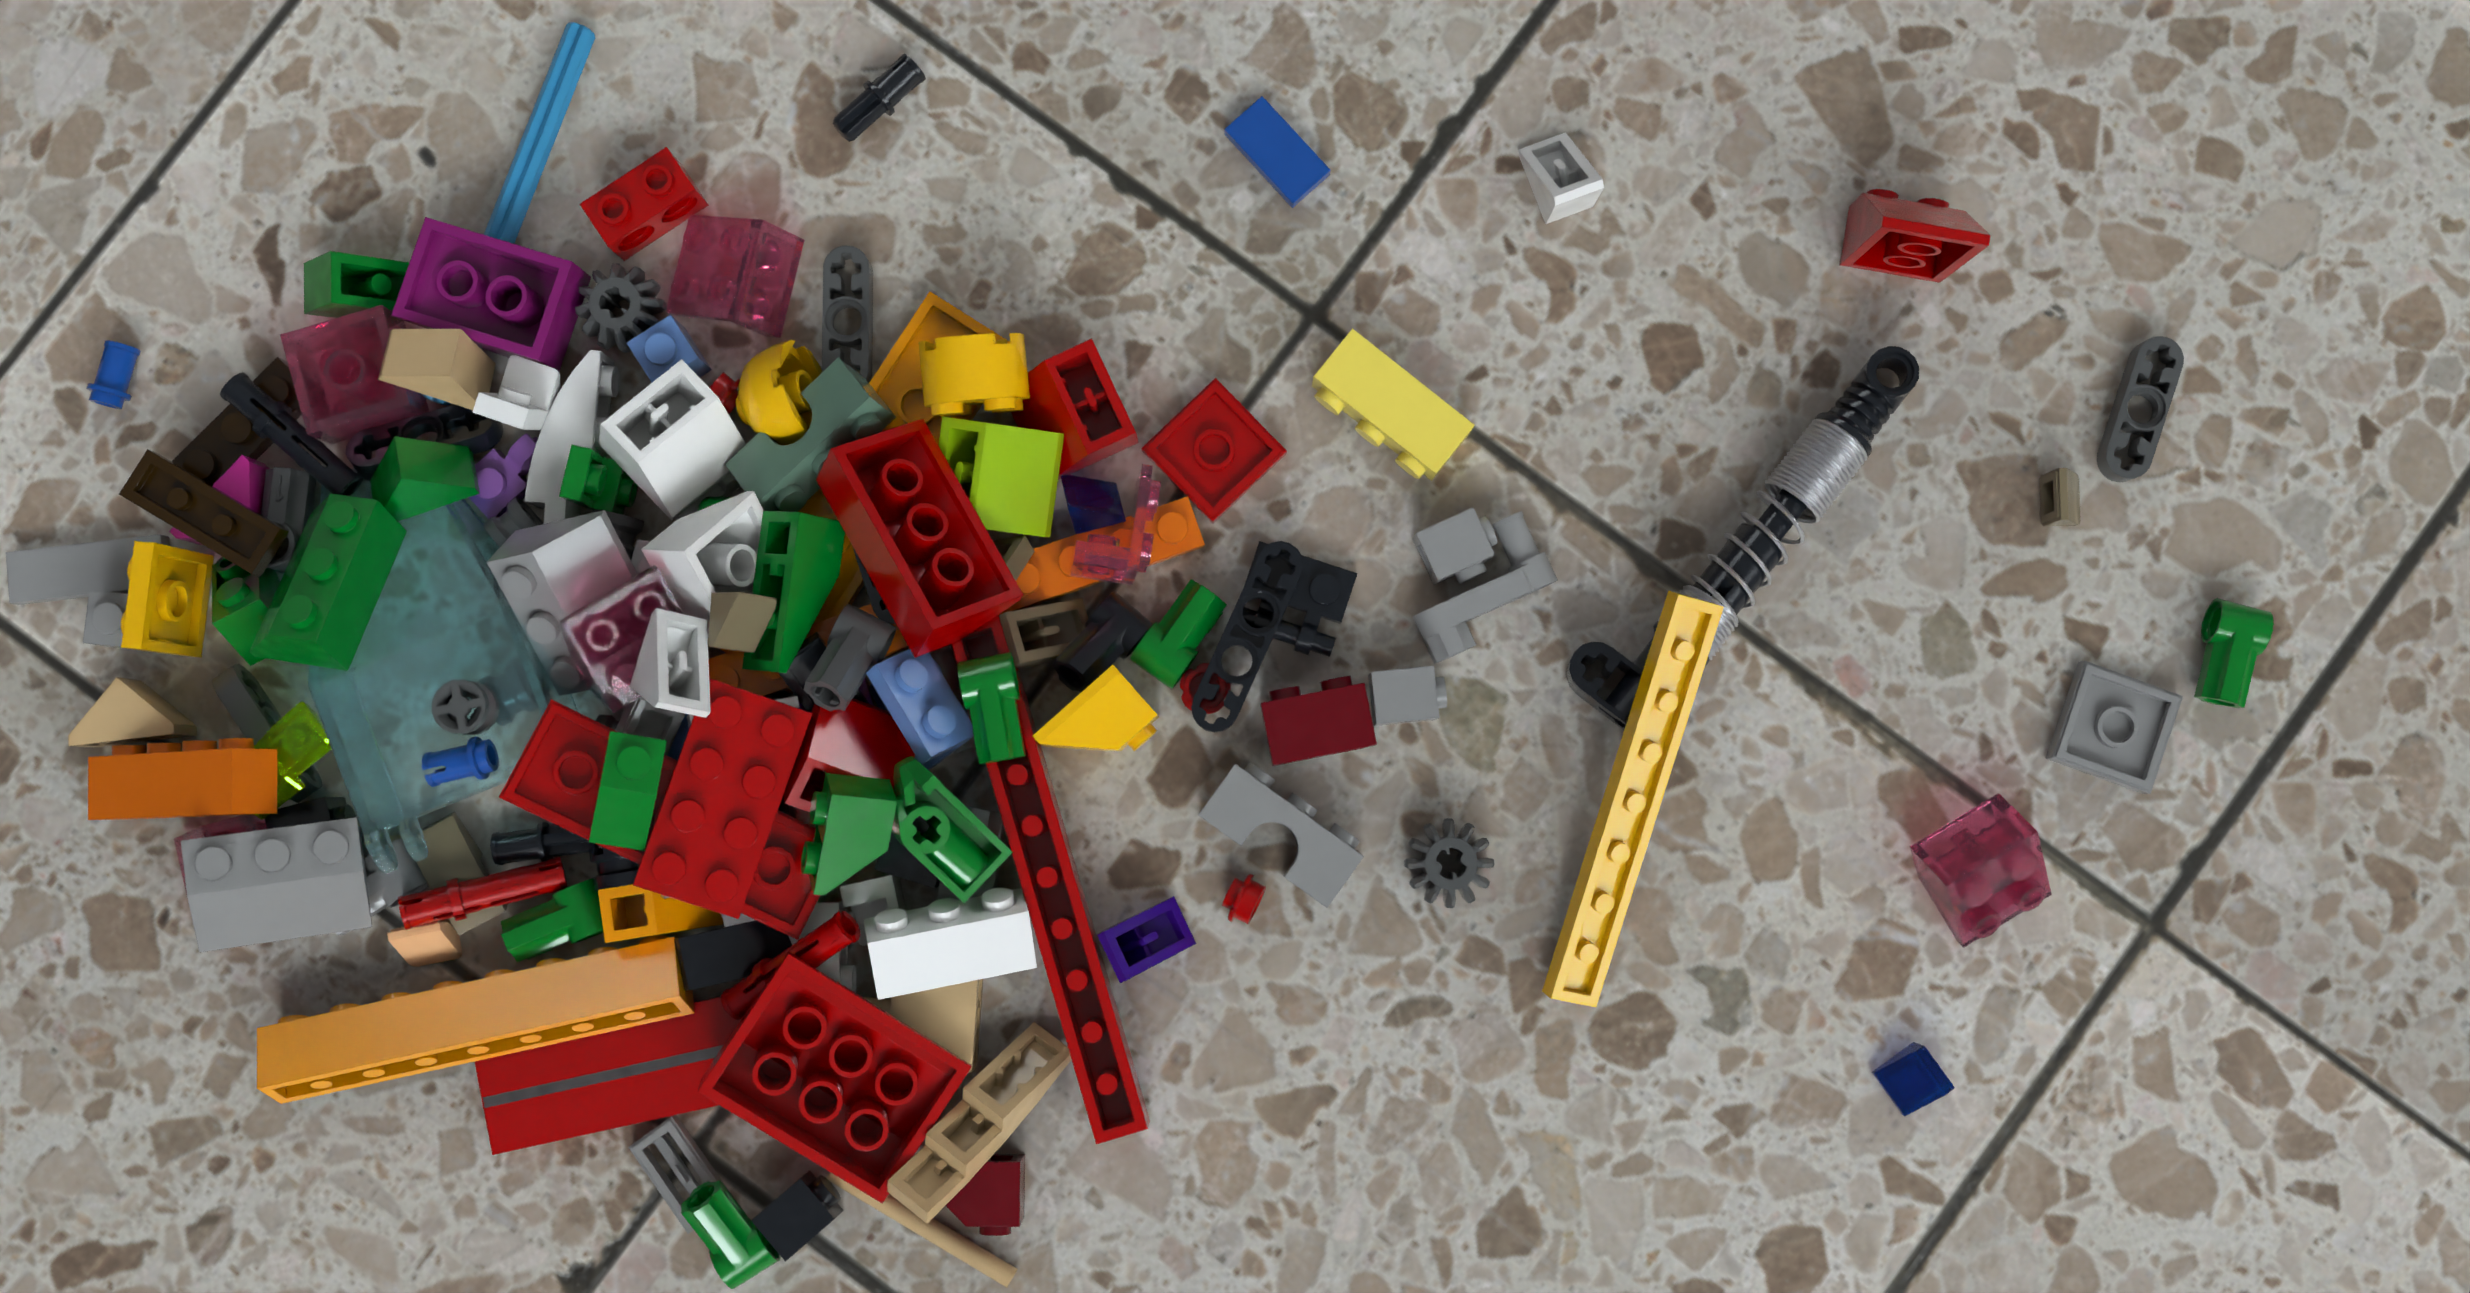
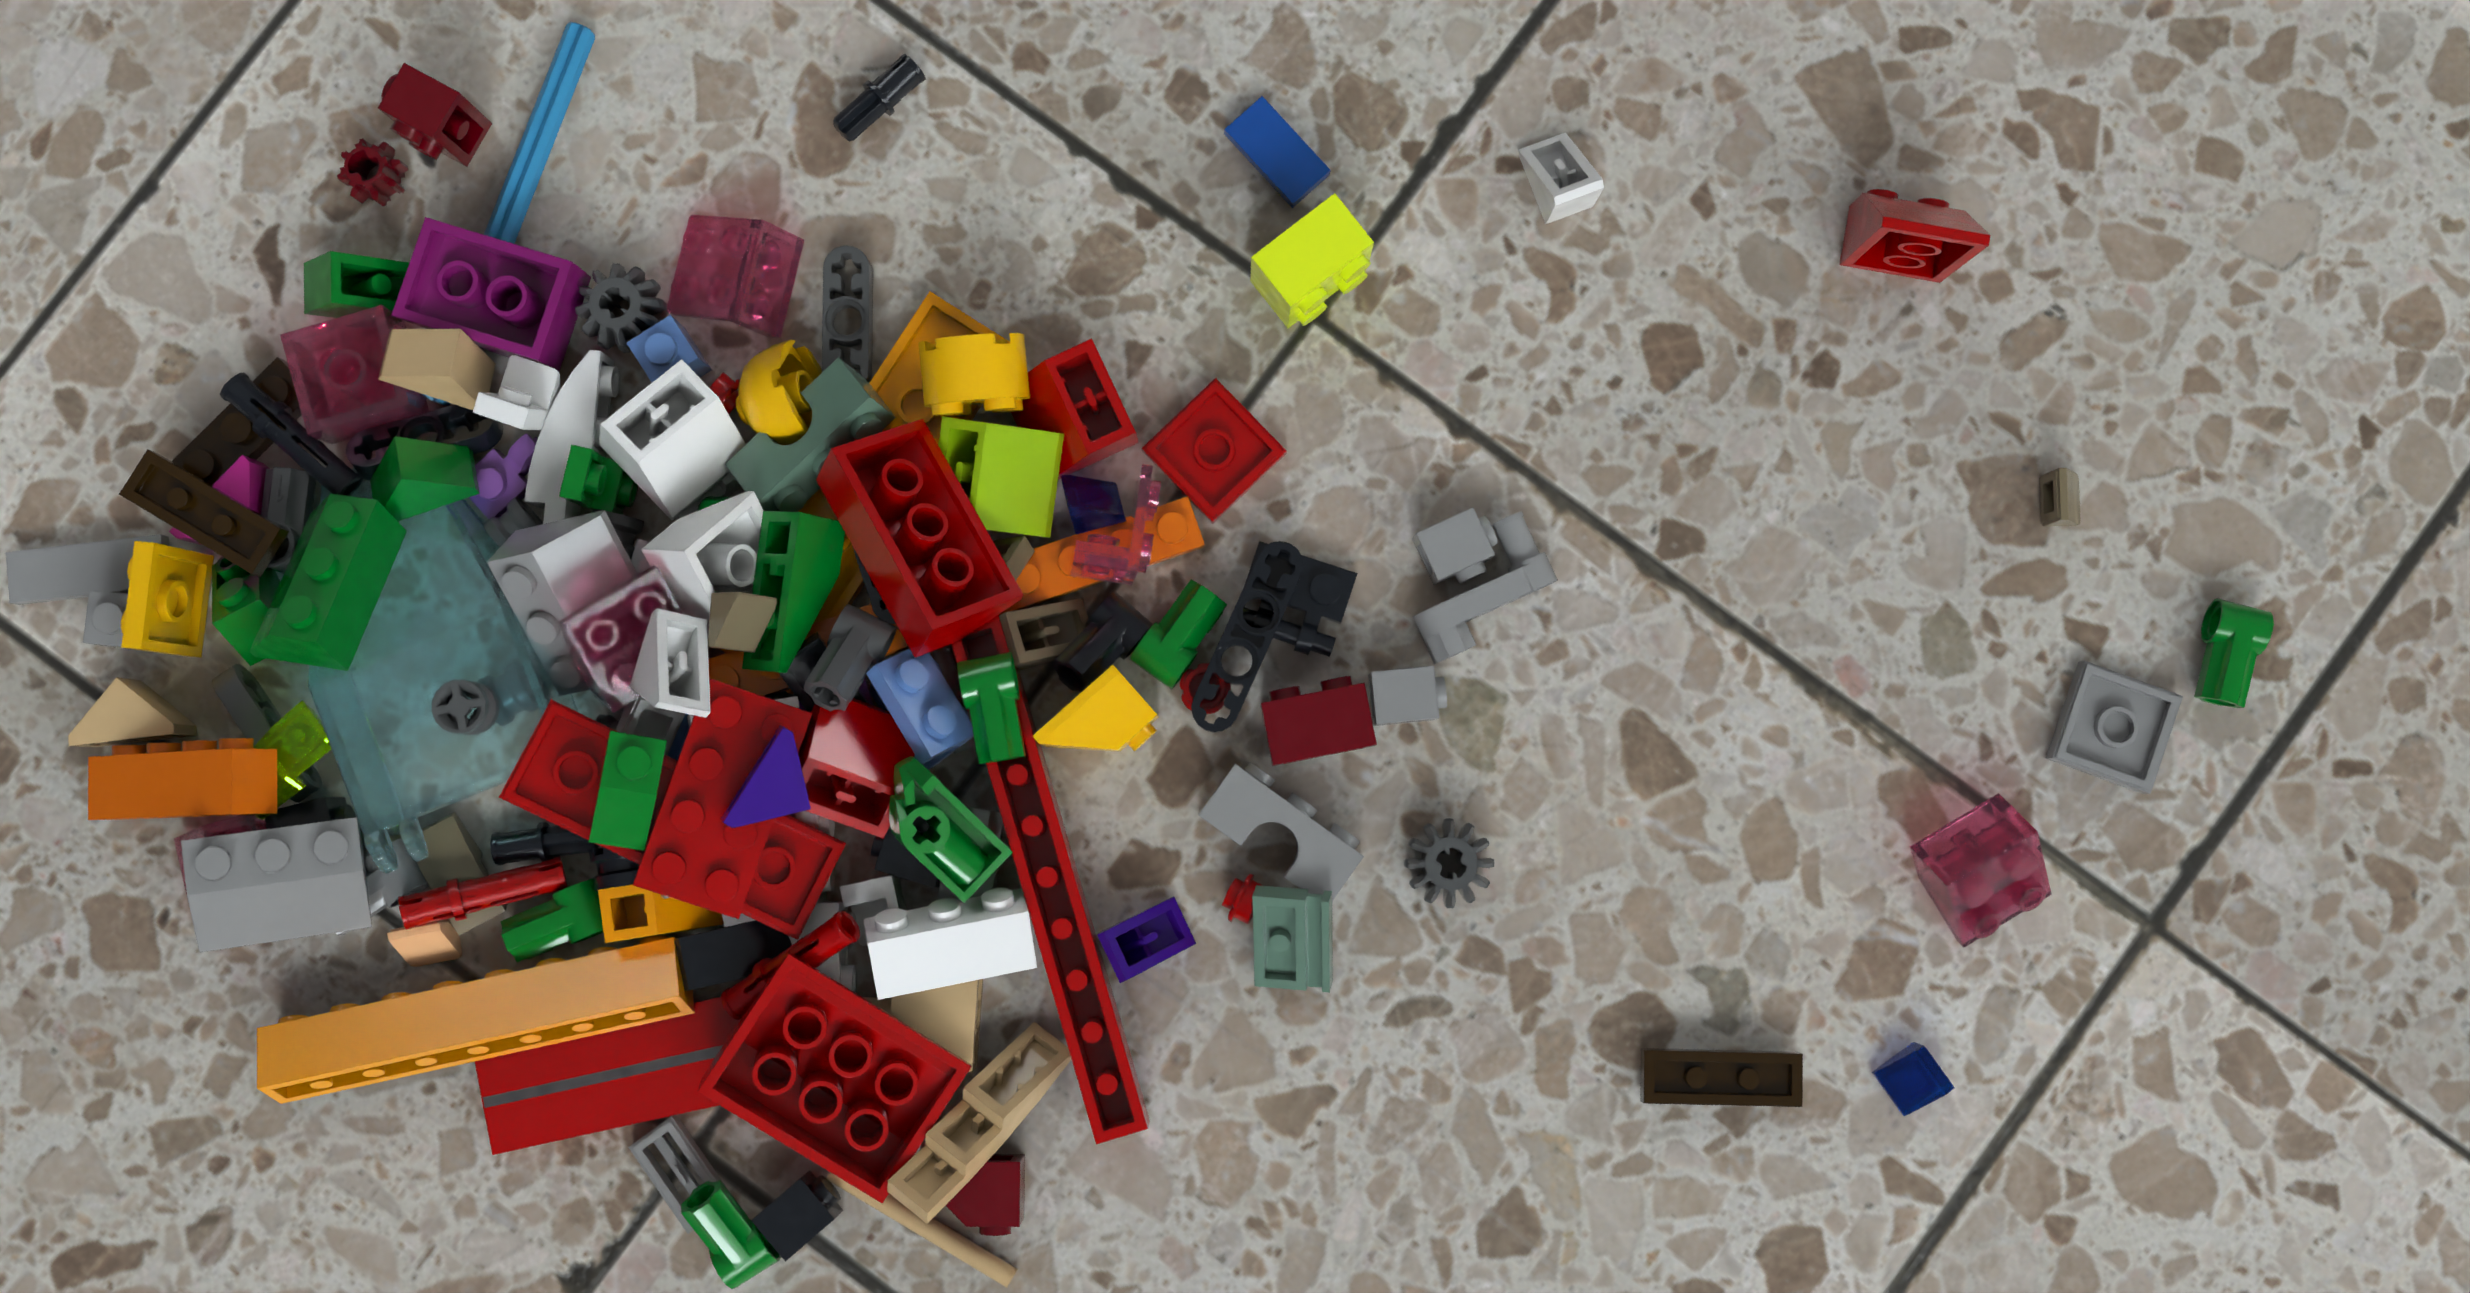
(114, 375): blue pin -> none
(361, 161): none -> dark red gear
(433, 116): none -> dark red brick
(473, 759): blue pin -> none
(644, 204): red brick -> none
(773, 785): none -> dark purple slope
(851, 828): green slope -> none
(1292, 938): none -> sand green plate
(1312, 262): none -> neon yellow brick
(1390, 406): light yellow brick -> none
(1632, 799): yellow plate -> none
(1721, 1077): none -> dark brown plate
(1799, 491): piece -> none
(2138, 370): dark grey beam -> none

